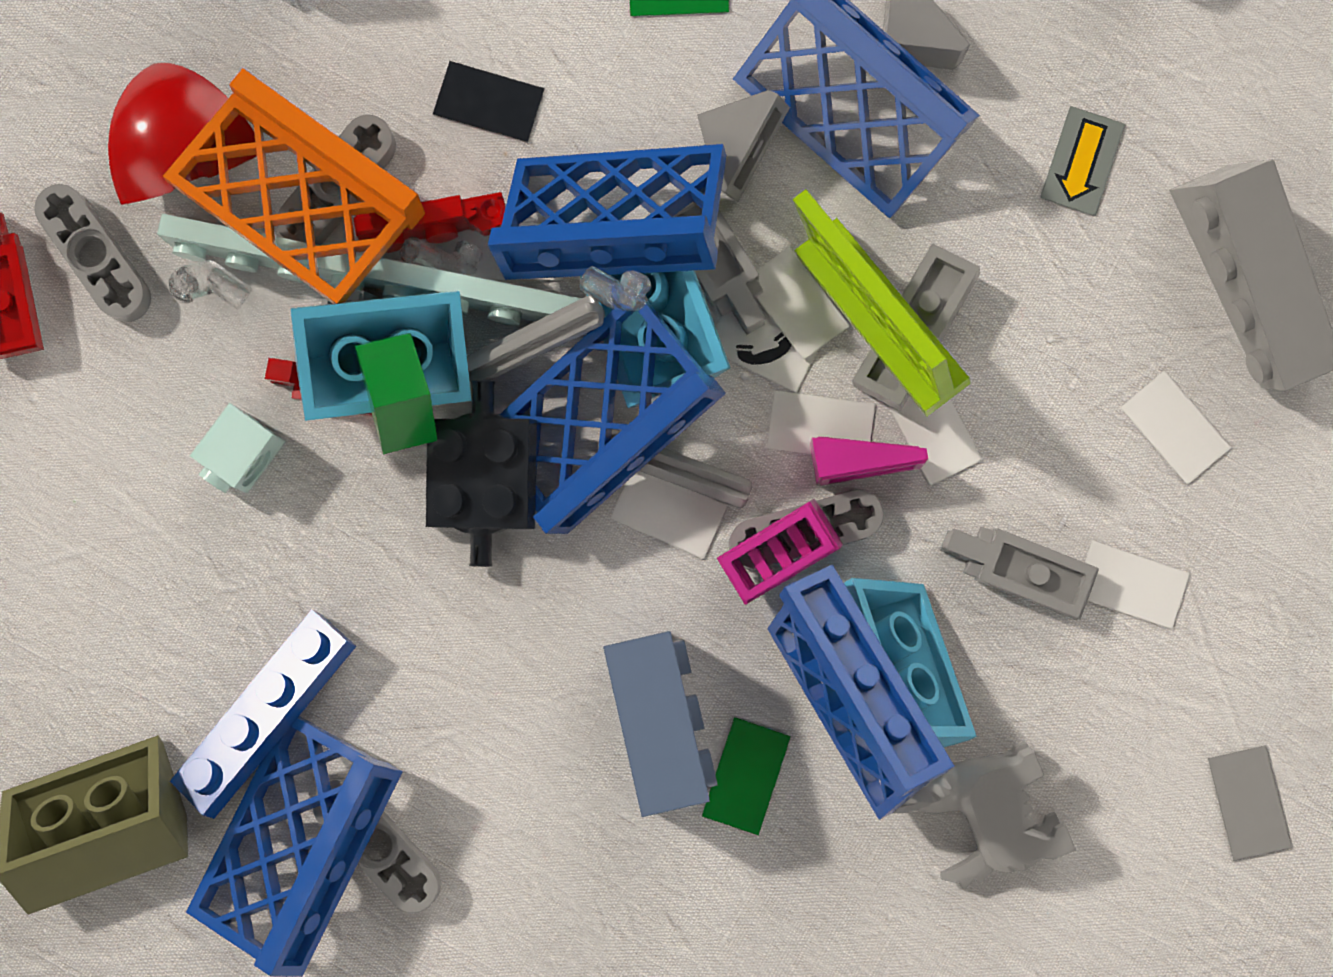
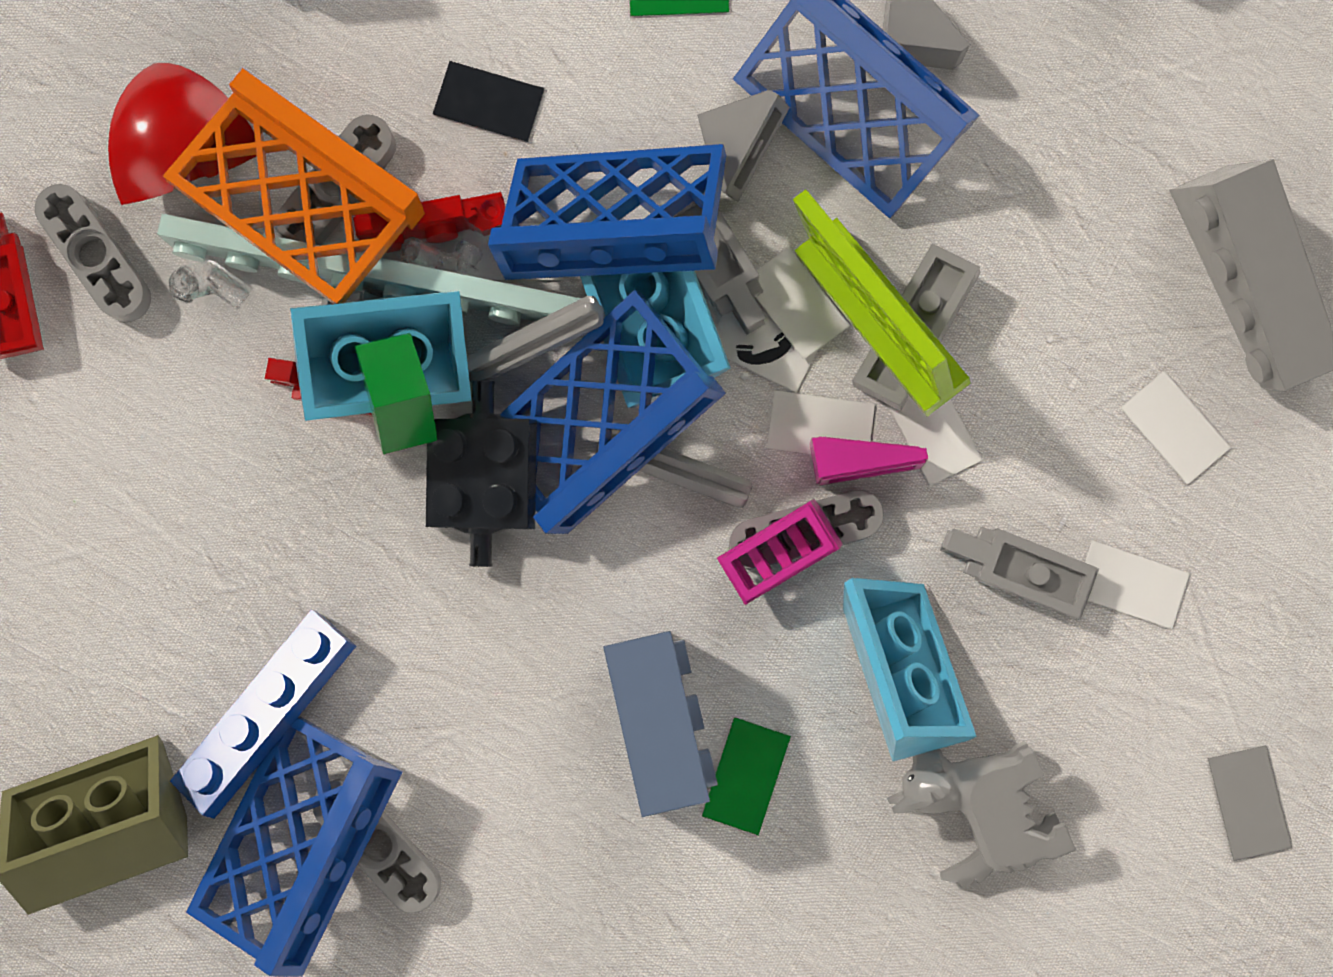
(236, 450): light aqua brick -> none
(619, 295): clear arm -> none
(669, 513): white sticker -> none
(857, 691): blue fence -> none
(1082, 160): light grey sticker -> none

